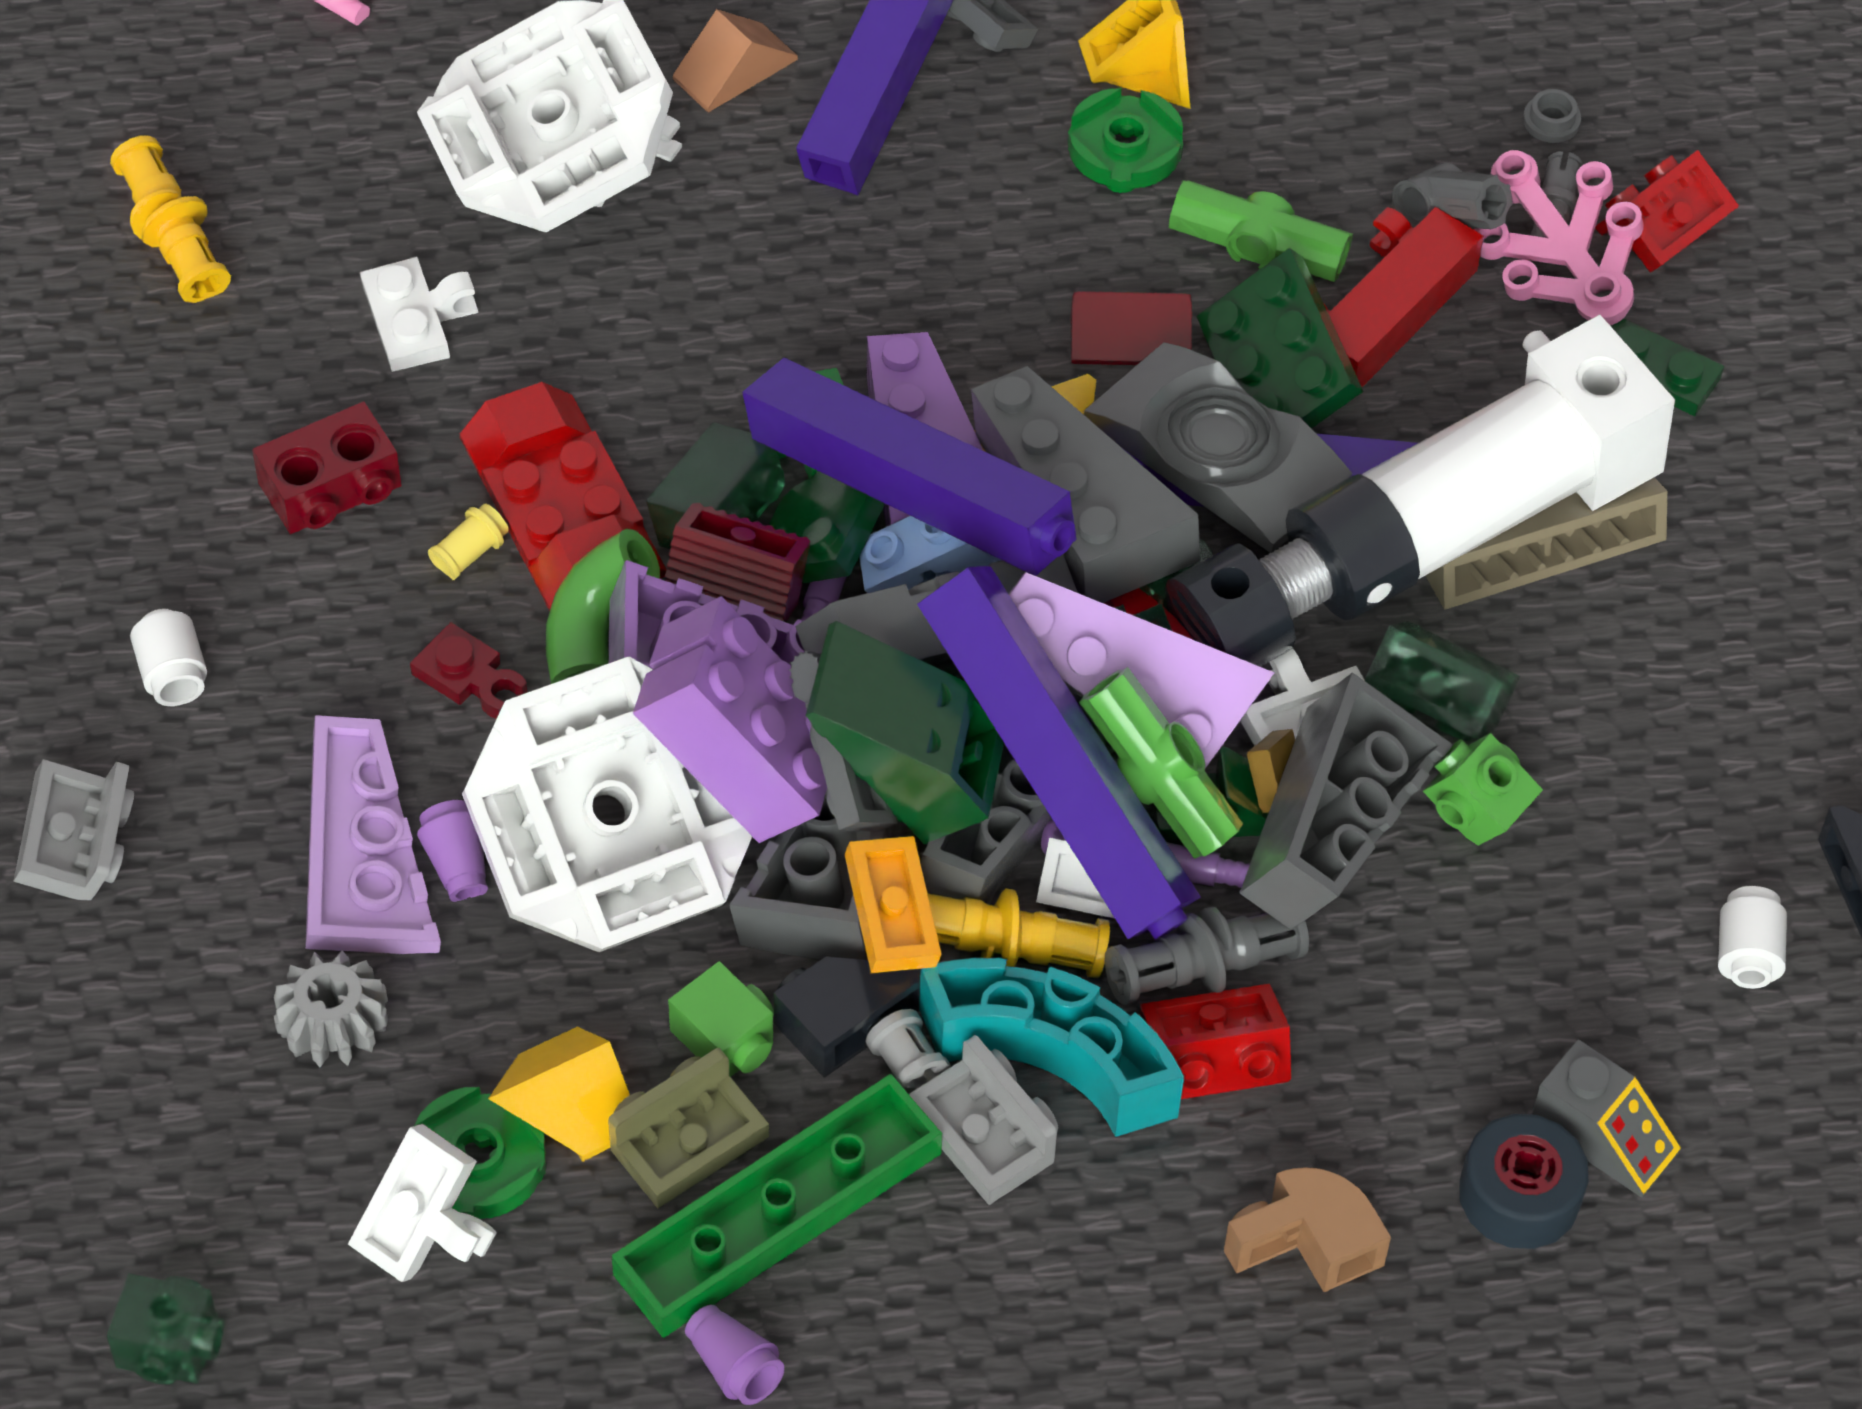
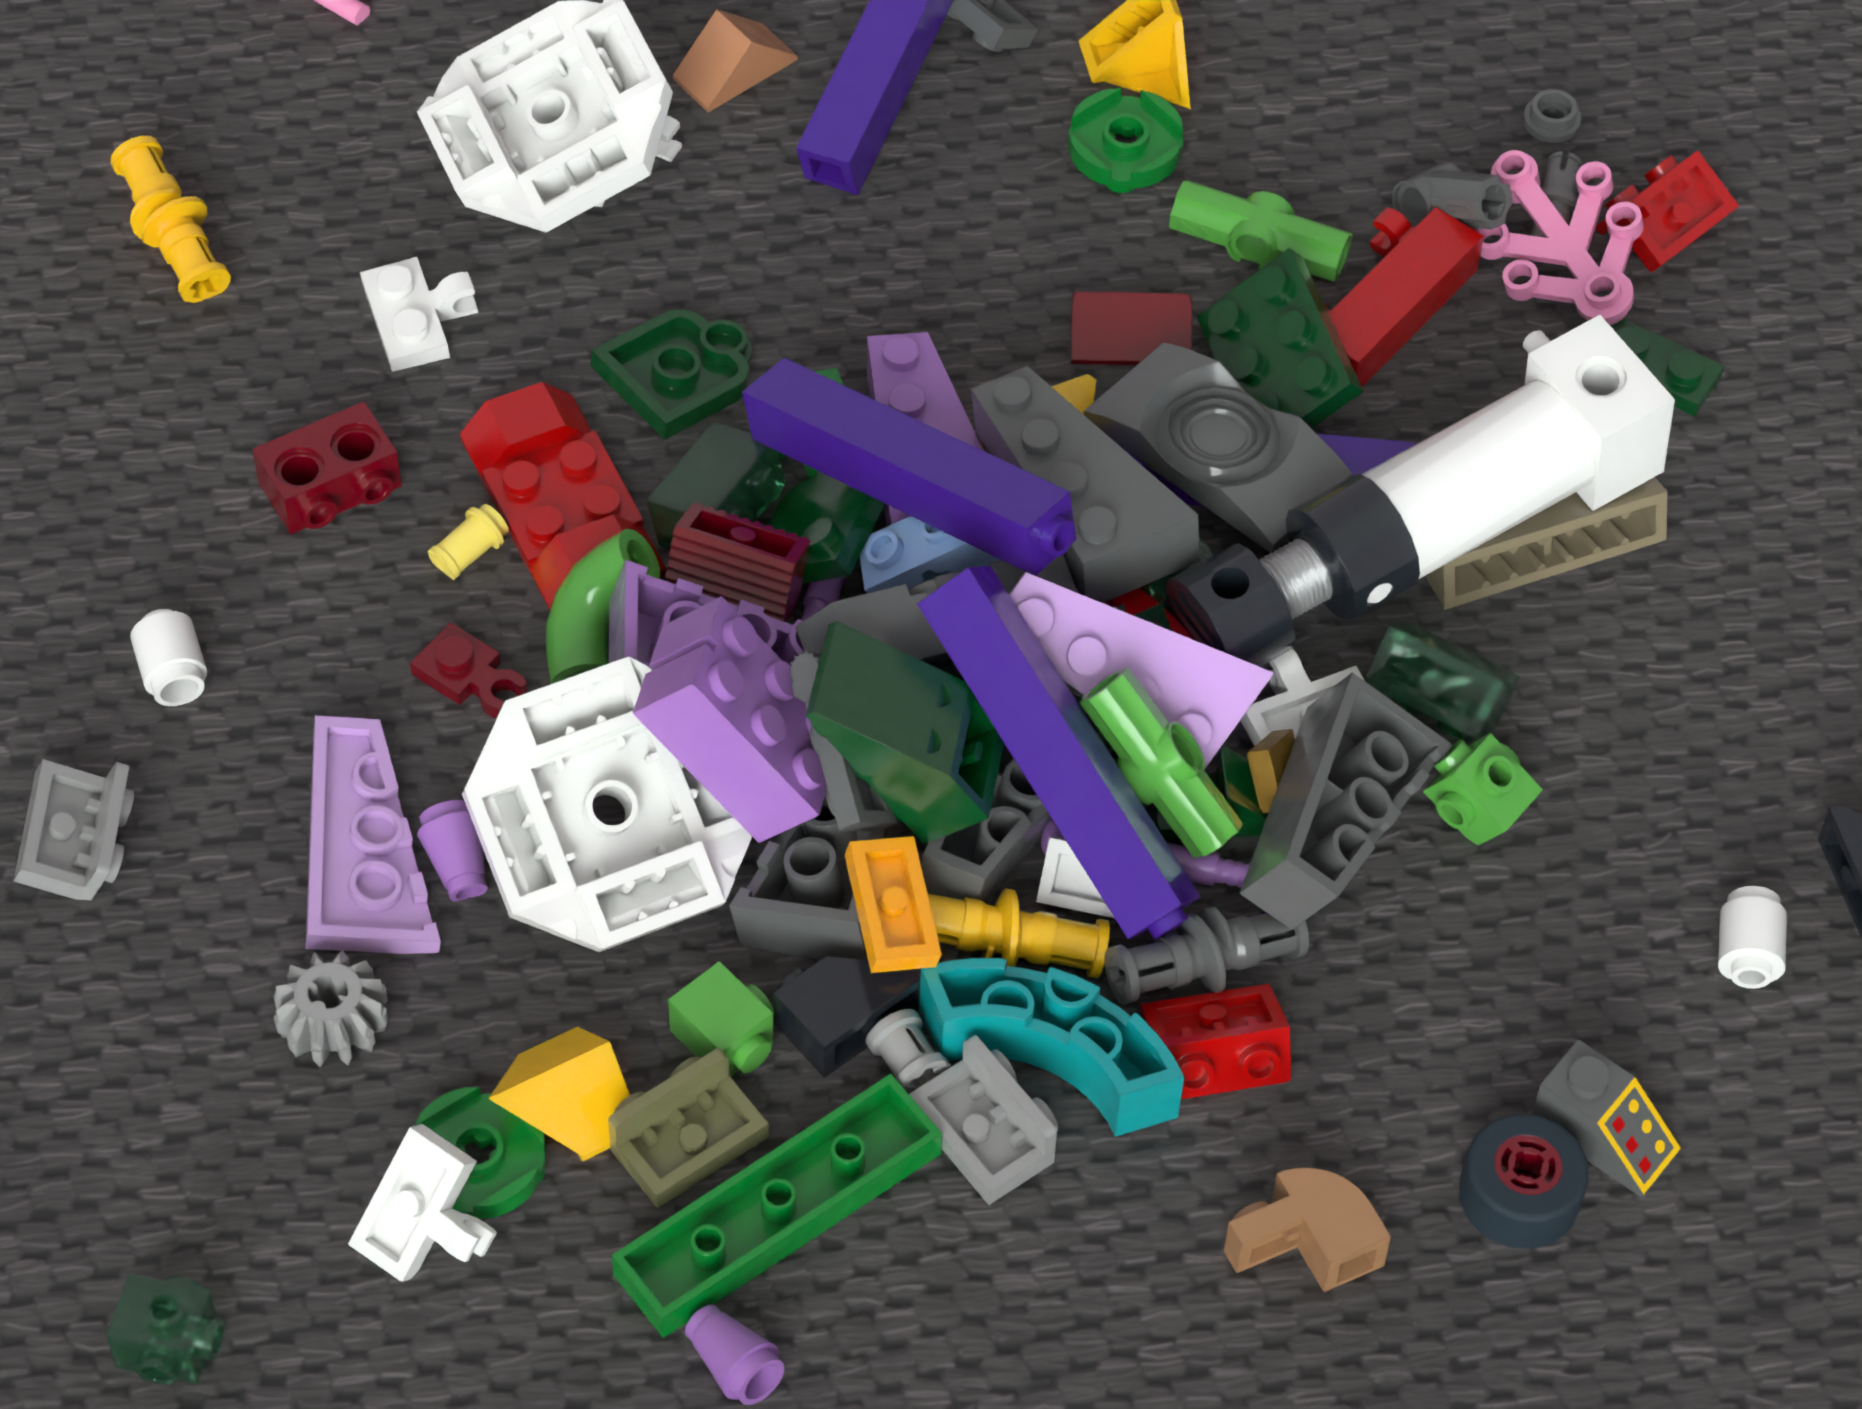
(677, 368): none -> dark green plate

